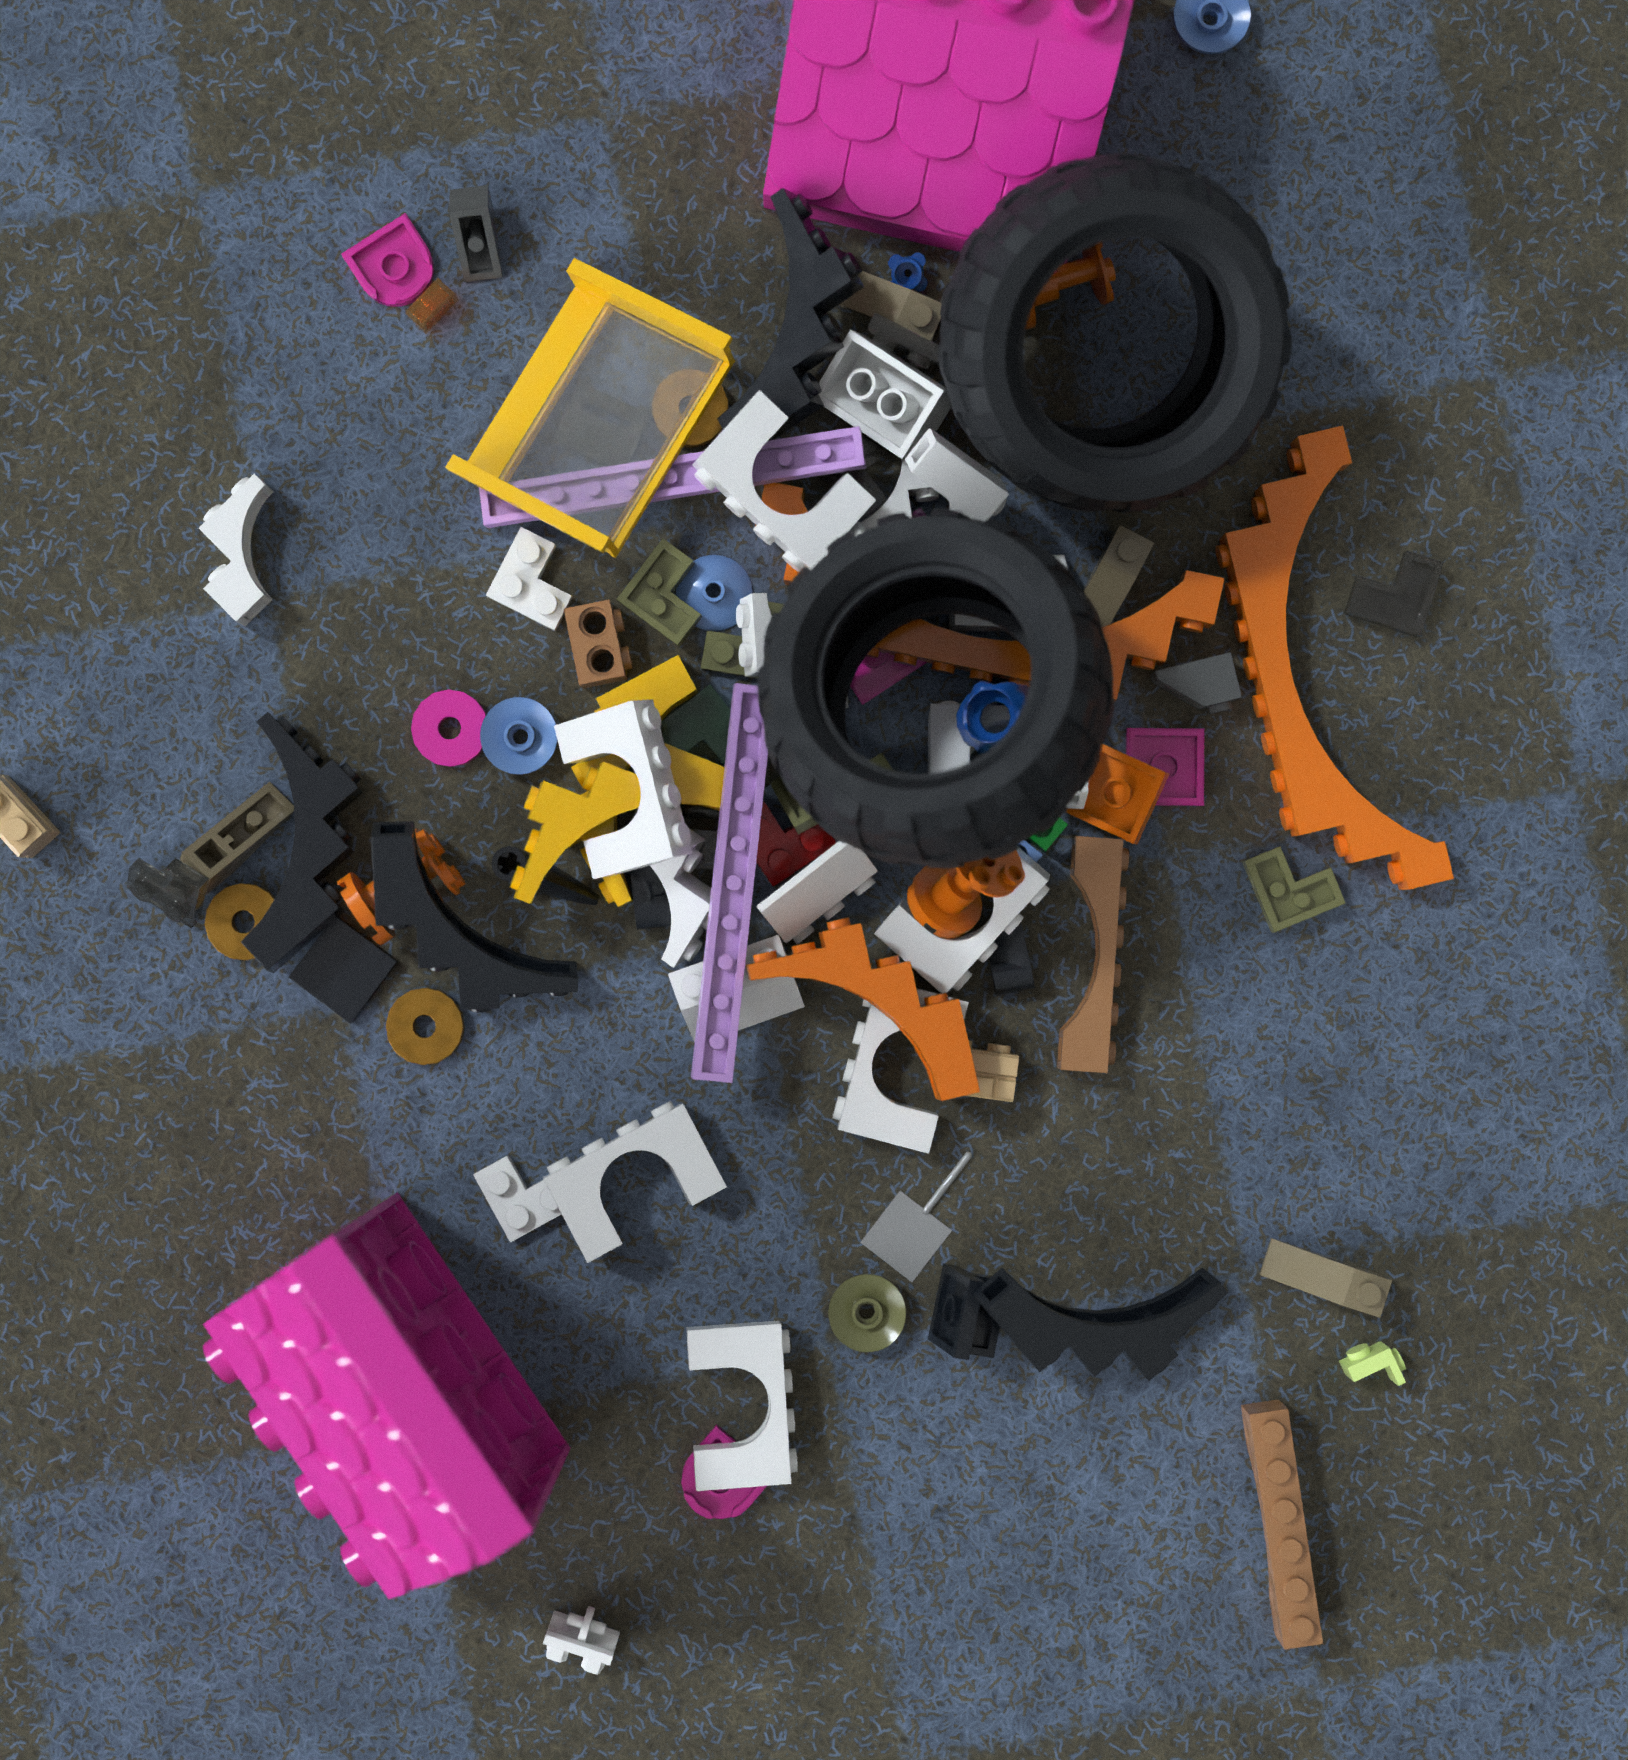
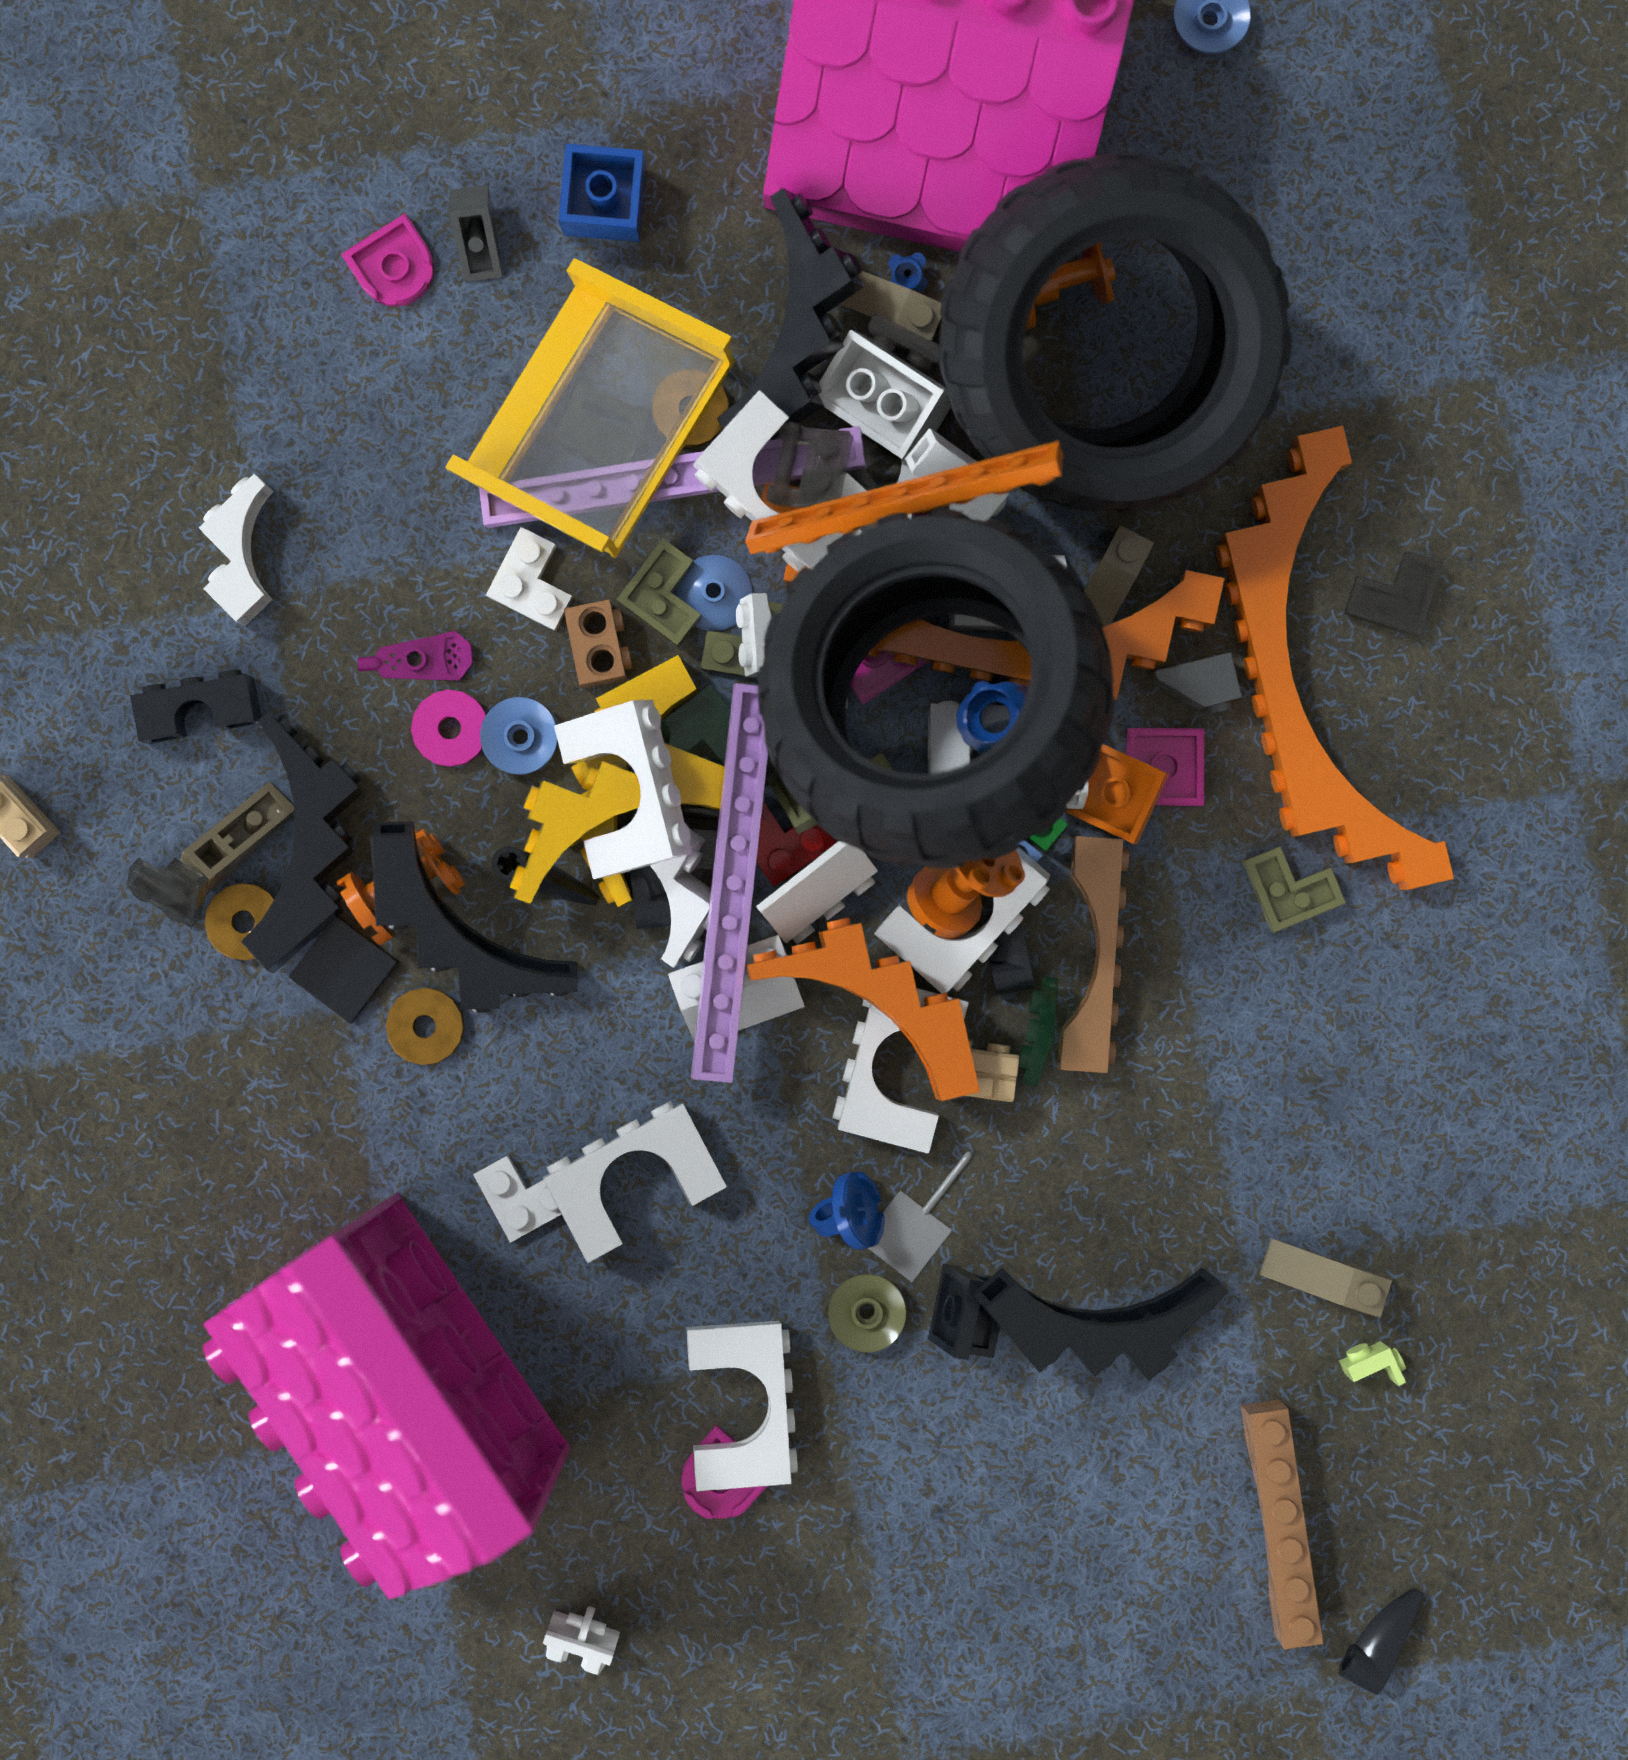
(162, 711): none -> black arch
(431, 306): clear orange piece -> none
(434, 658): none -> magenta piece
(602, 192): none -> blue brick
(823, 466): none -> clear smoke plate
(851, 1212): none -> blue tile
(916, 496): none -> orange plate
(1039, 1031): none -> clear green plate
(1379, 1646): none -> black piece

